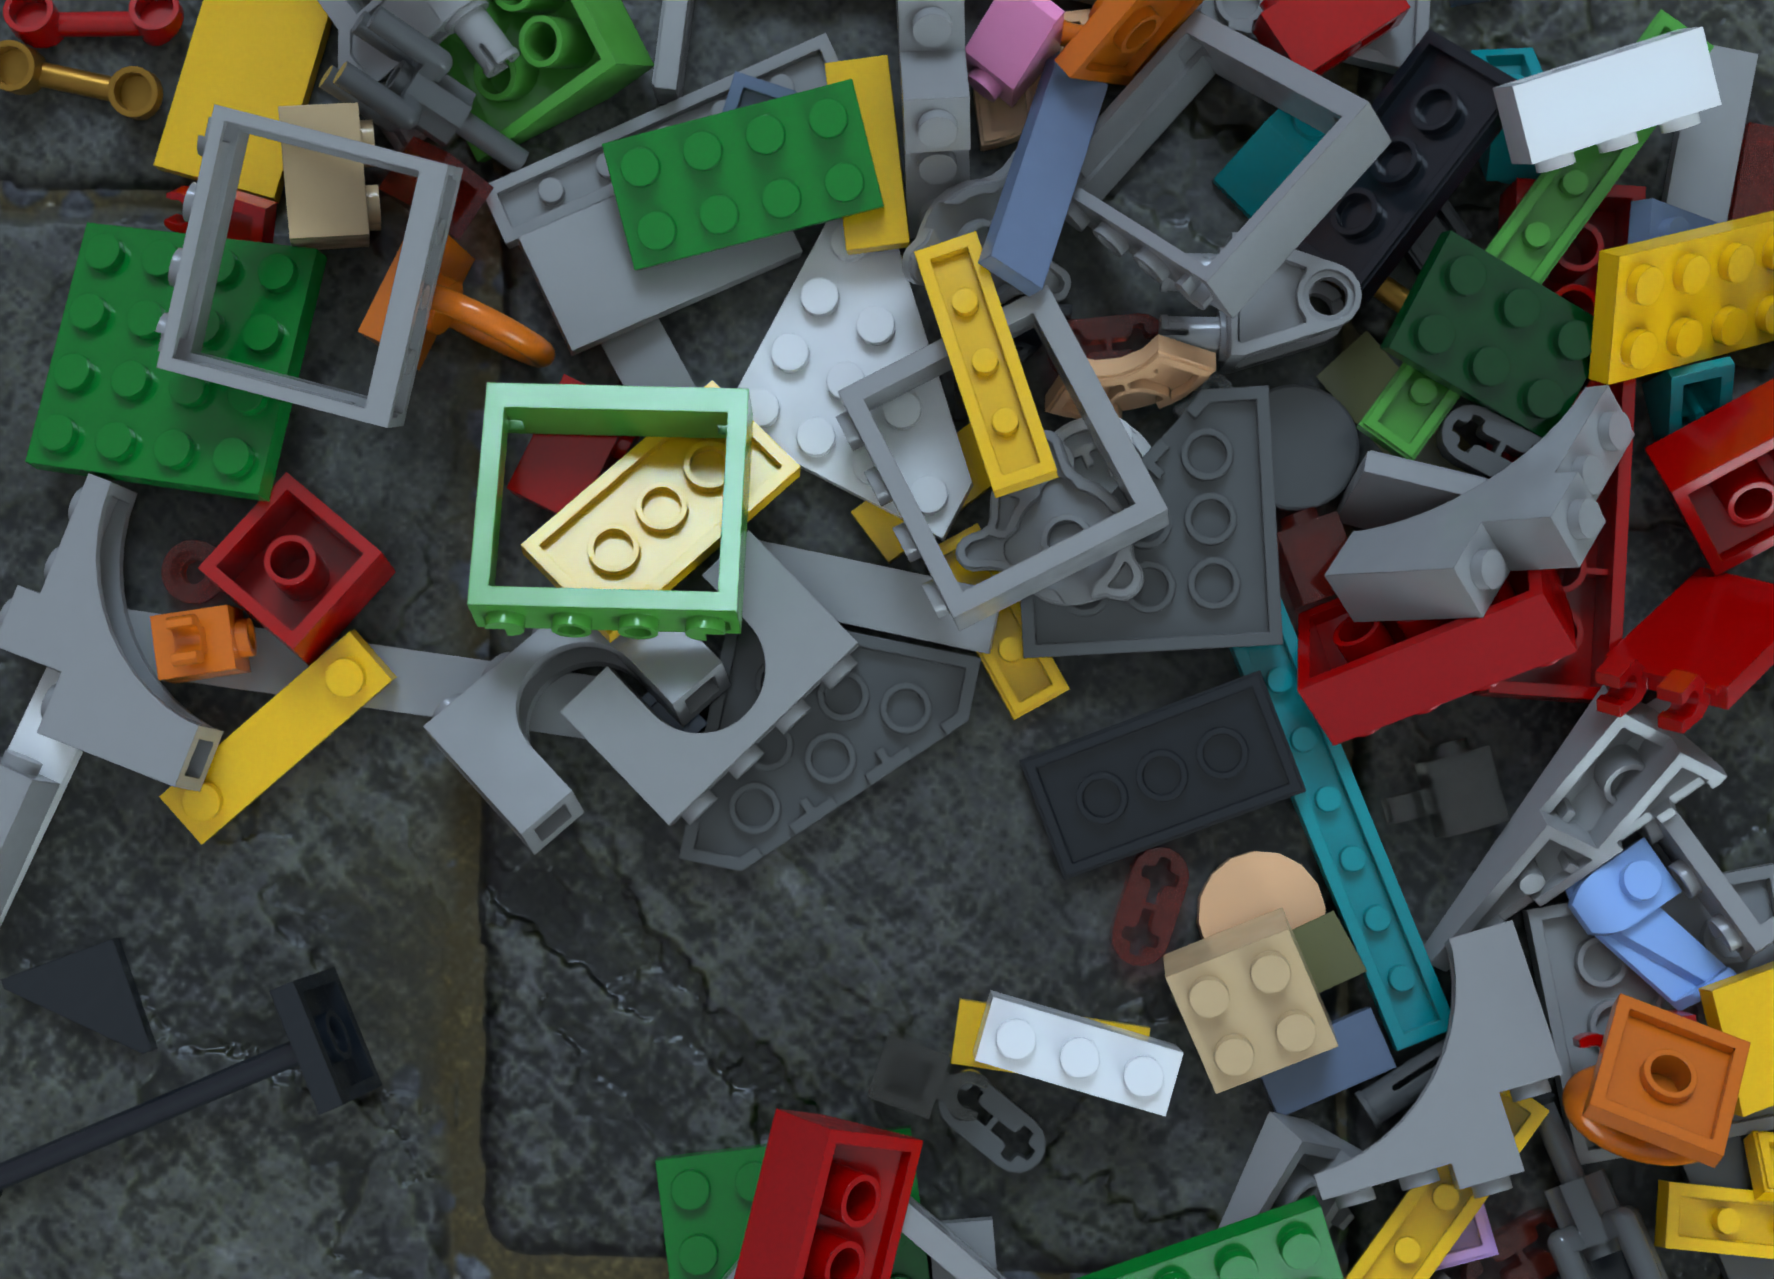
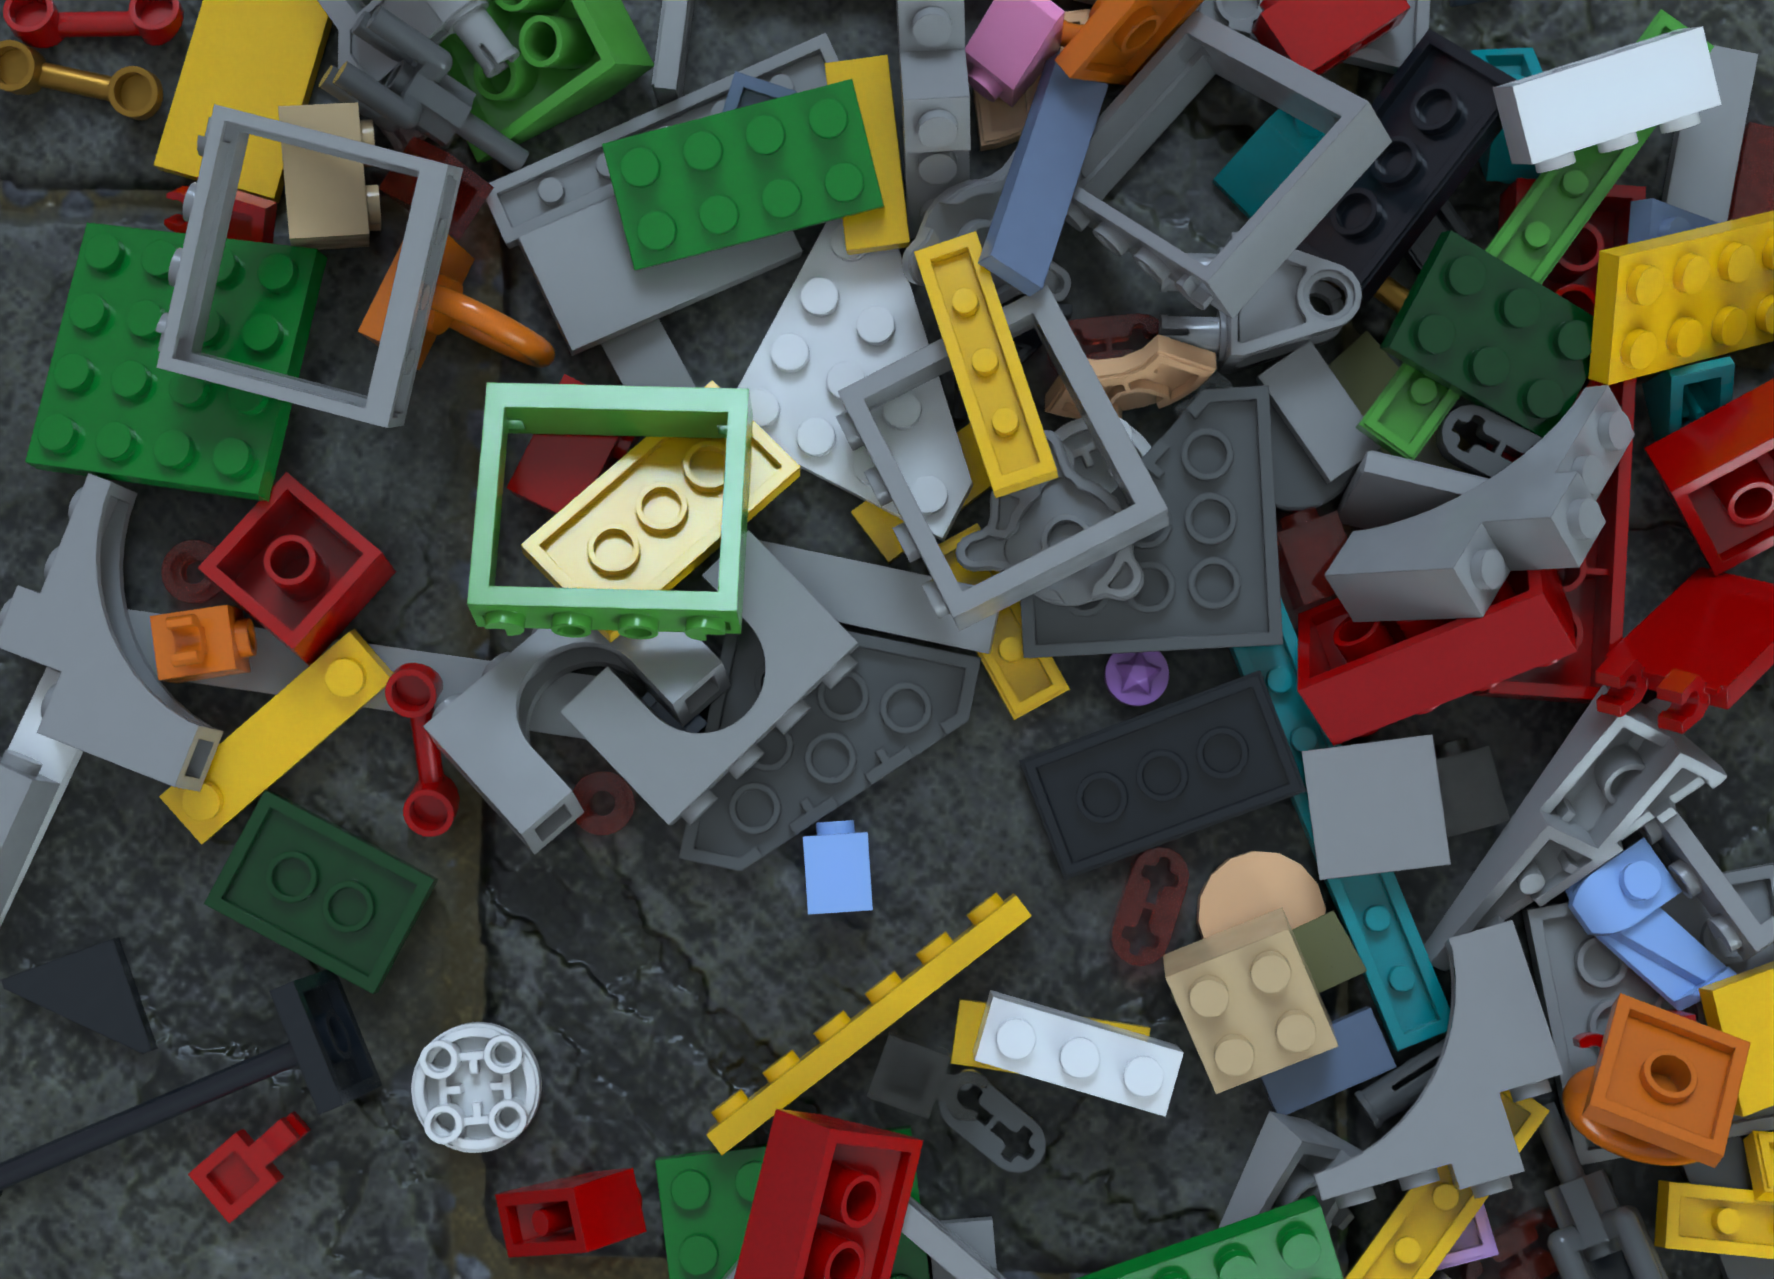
(244, 1168): none -> red plate
(321, 891): none -> dark green plate
(412, 694): none -> red bar
(476, 1087): none -> white tile
(571, 1214): none -> red slope
(623, 797): none -> clear red plate
(837, 869): none -> light blue brick
(844, 1036): none -> yellow plate
(1136, 677): none -> medium lavender tile
(1317, 411): none -> light grey tile
(1376, 807): none -> light grey tile

